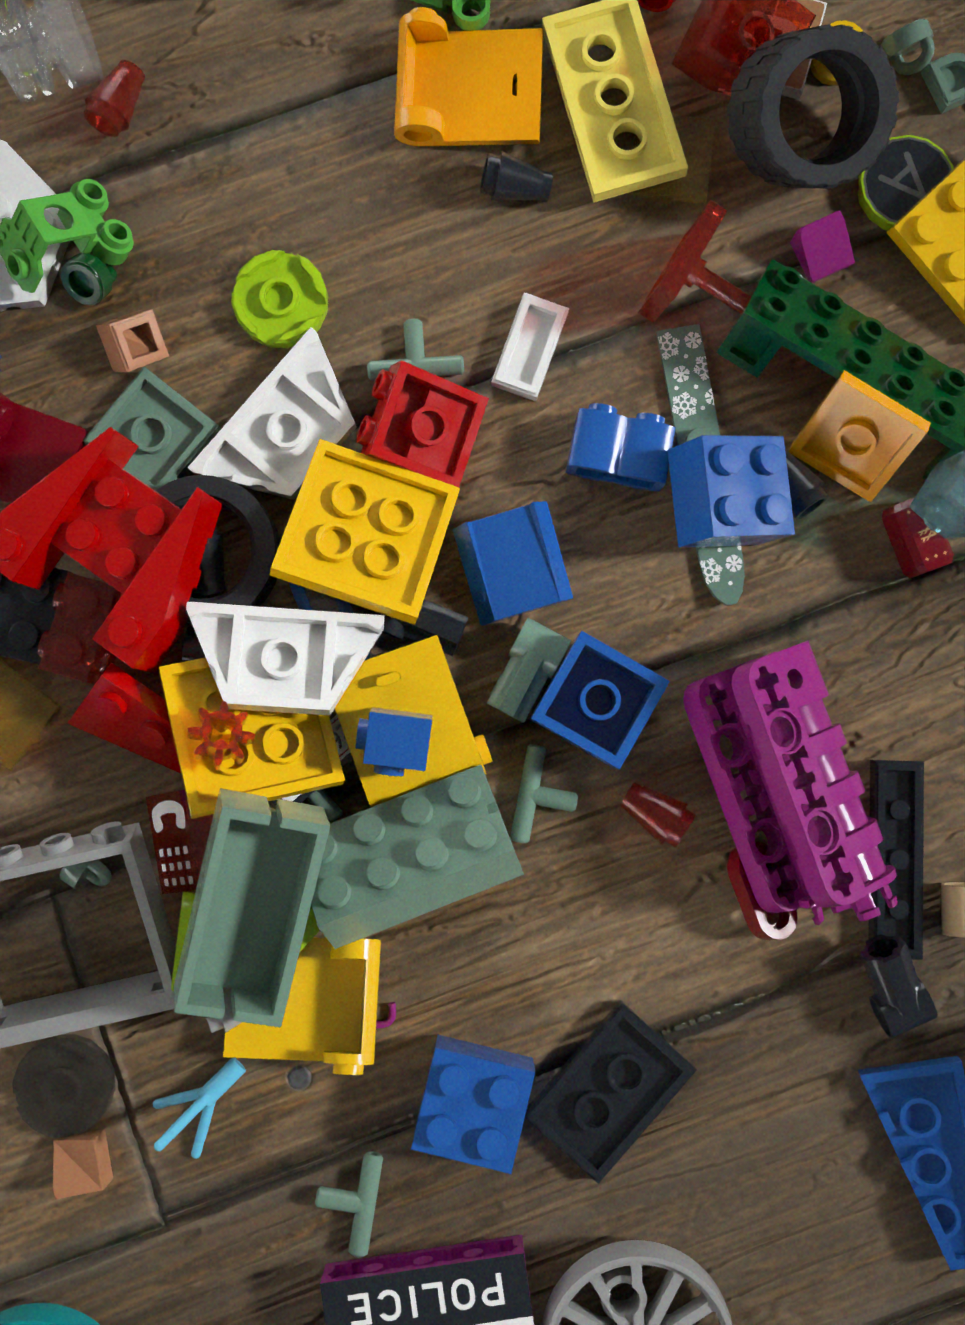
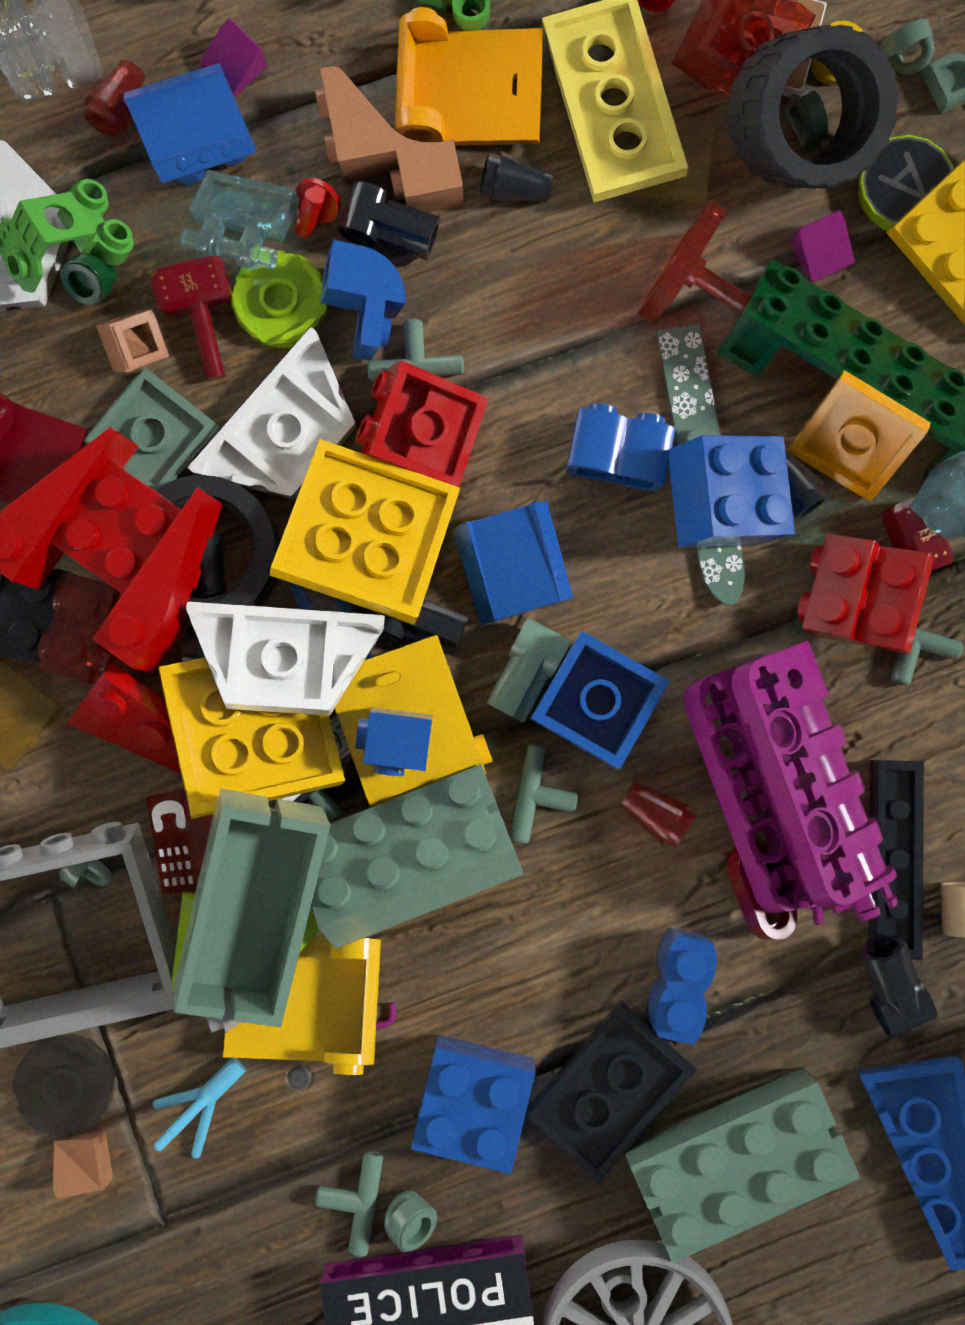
(190, 124): none -> blue slope
(192, 289): none -> dark red piece
(221, 721): clear red gear -> none
(237, 54): none -> magenta slope
(242, 206): none -> clear light blue plate
(317, 204): none -> red plate
(366, 283): none -> blue brick
(369, 147): none -> nougat arch
(376, 219): none -> black piece
(409, 1221): none -> sand green tile
(529, 346): white tile -> none
(677, 997): none -> blue brick
(741, 1164): none -> sand green piece
(807, 116): none -> sand green tile
(865, 593): none -> red plate
(928, 642): none -> sand green piece

